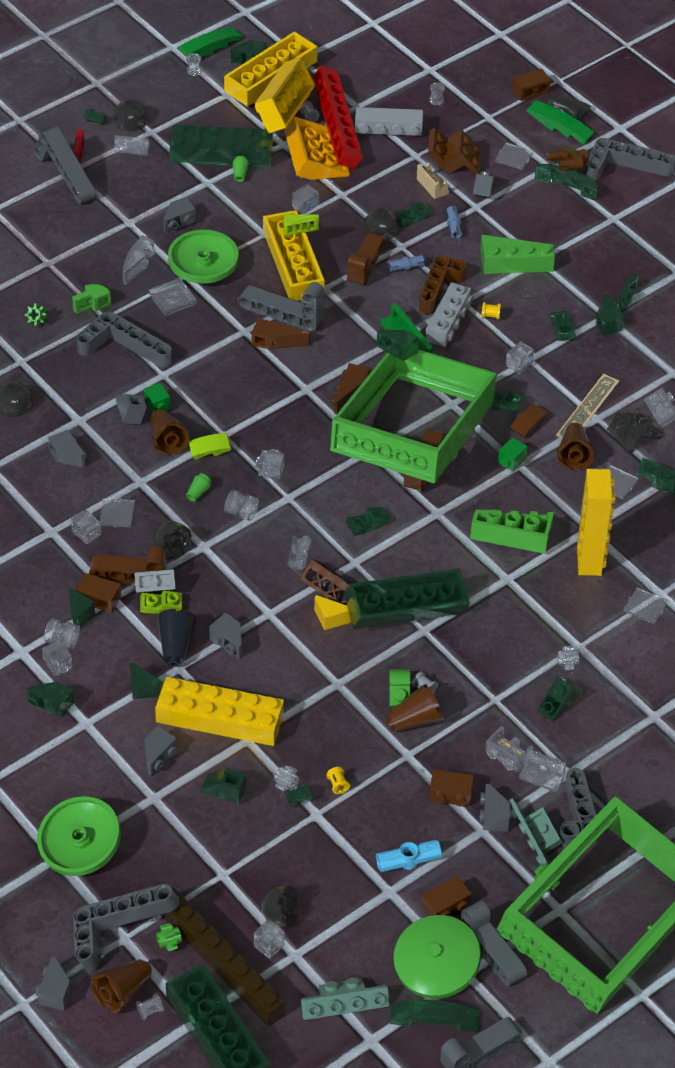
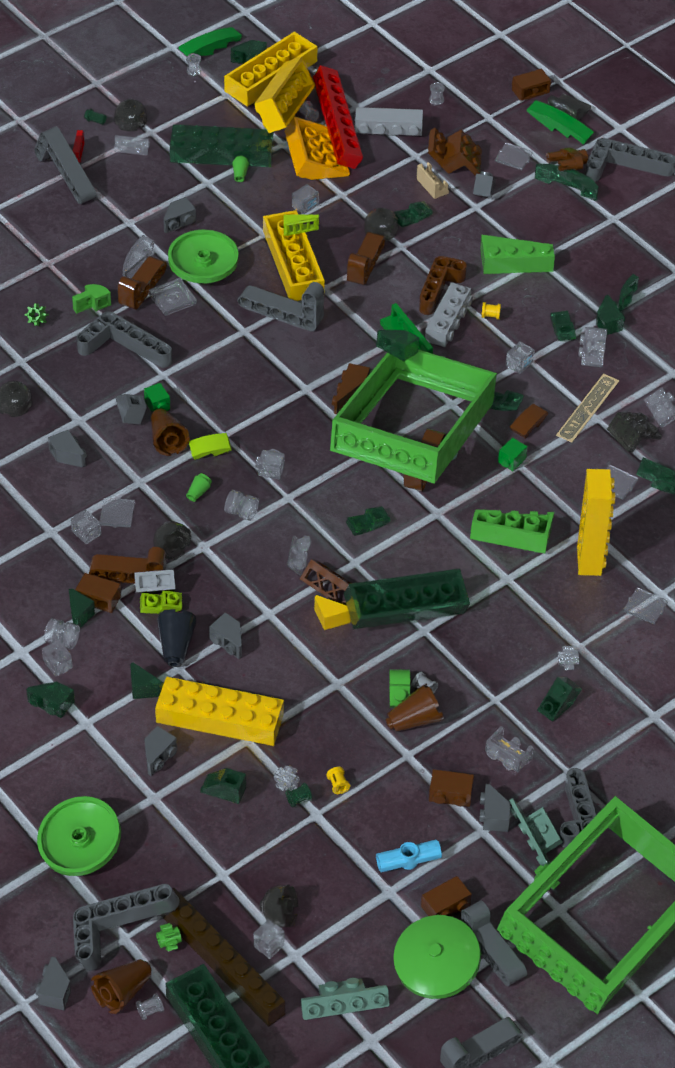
(135, 289): none -> reddish brown beam
(276, 335): reddish brown slope -> none
(405, 263): sand blue pin -> none
(435, 1012): clear green slope -> none
(454, 222): sand blue pin -> none
(543, 770): clear bracket -> none
(575, 448): reddish brown cone -> none
(593, 346): none -> clear brick

